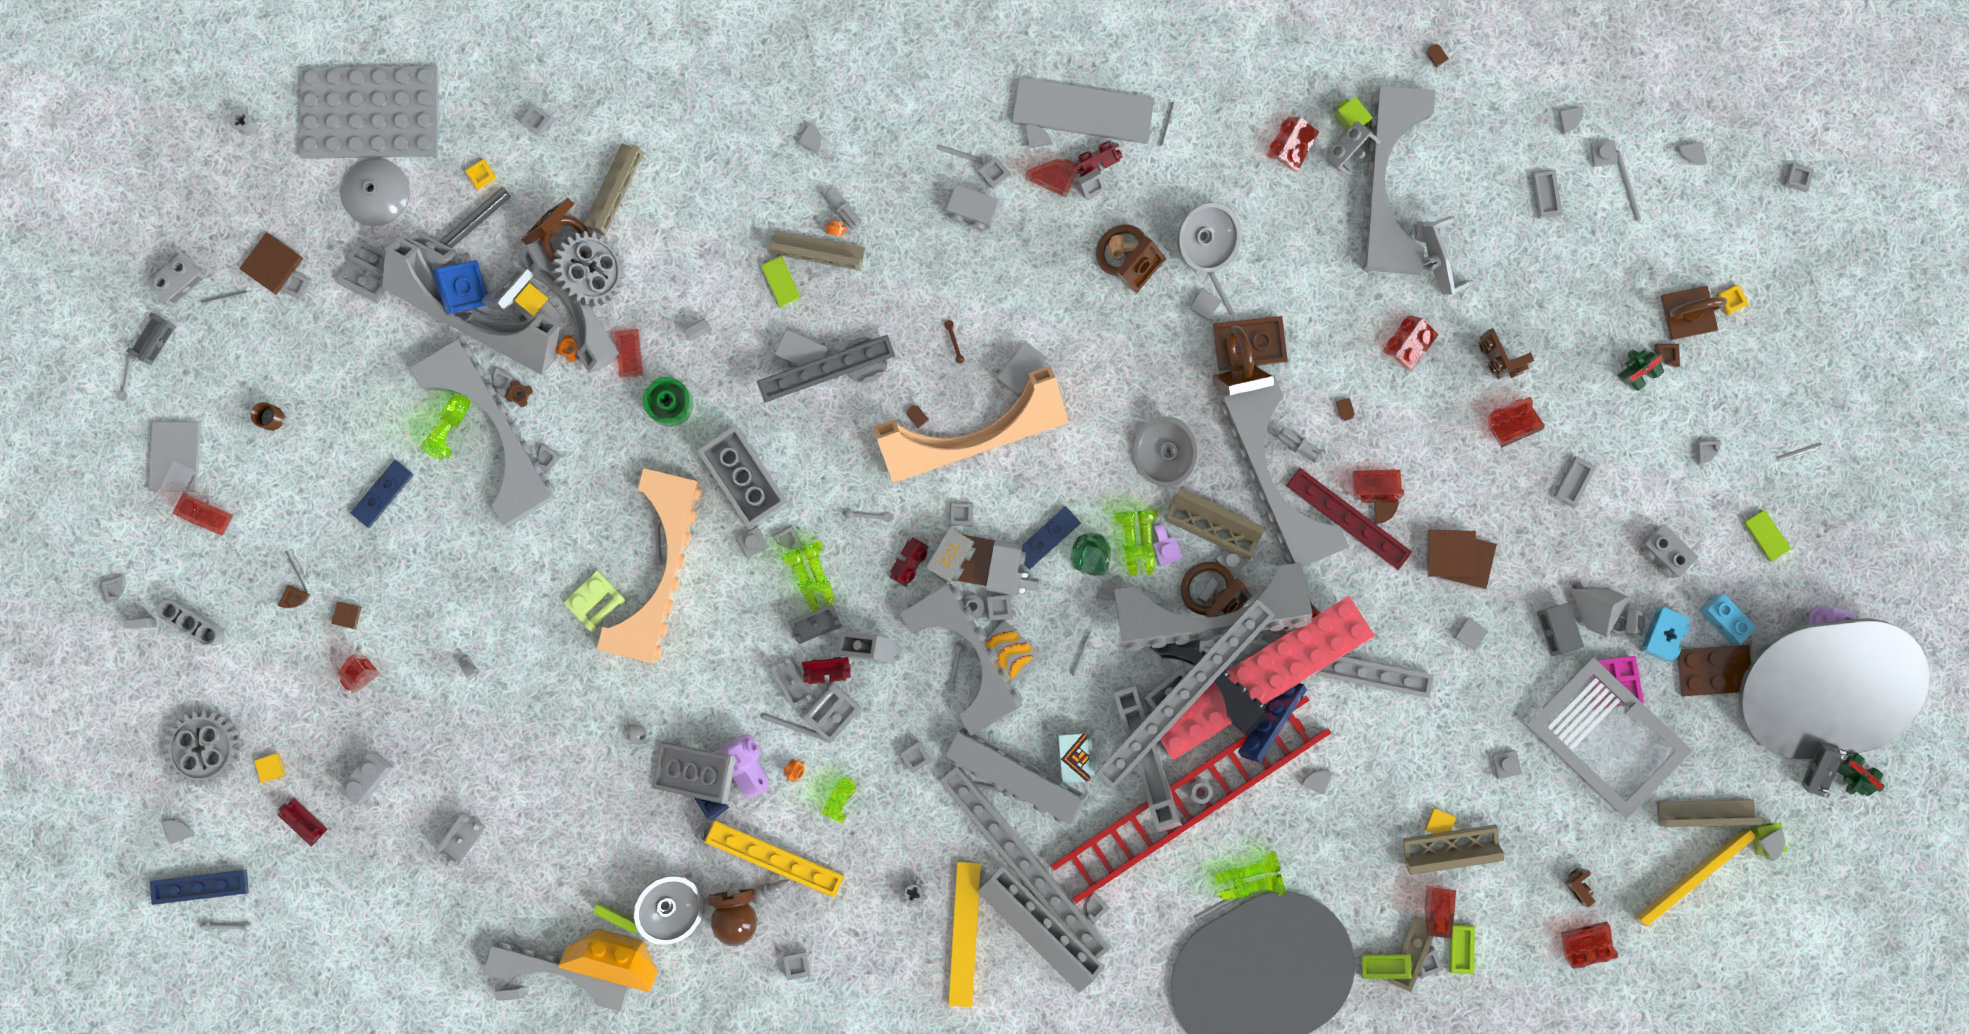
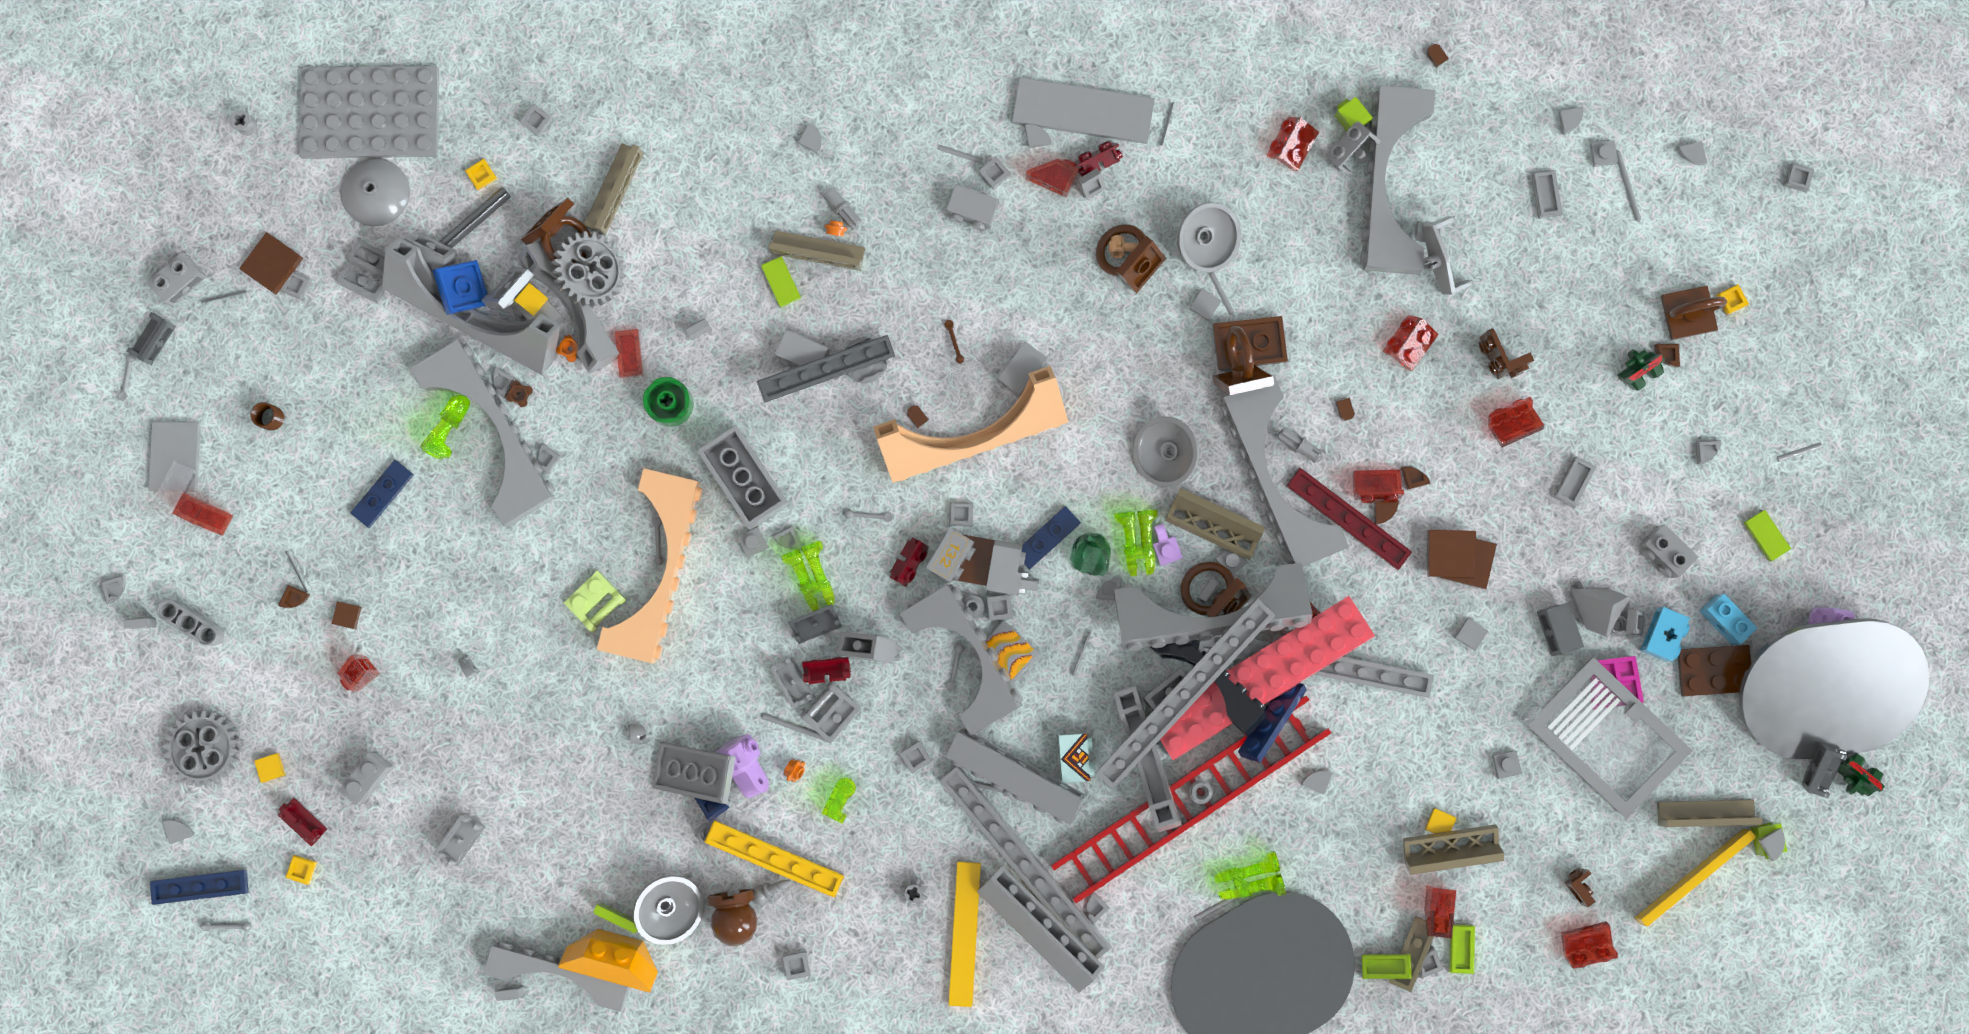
(301, 869): none -> yellow tile
(1414, 477): none -> reddish brown tile

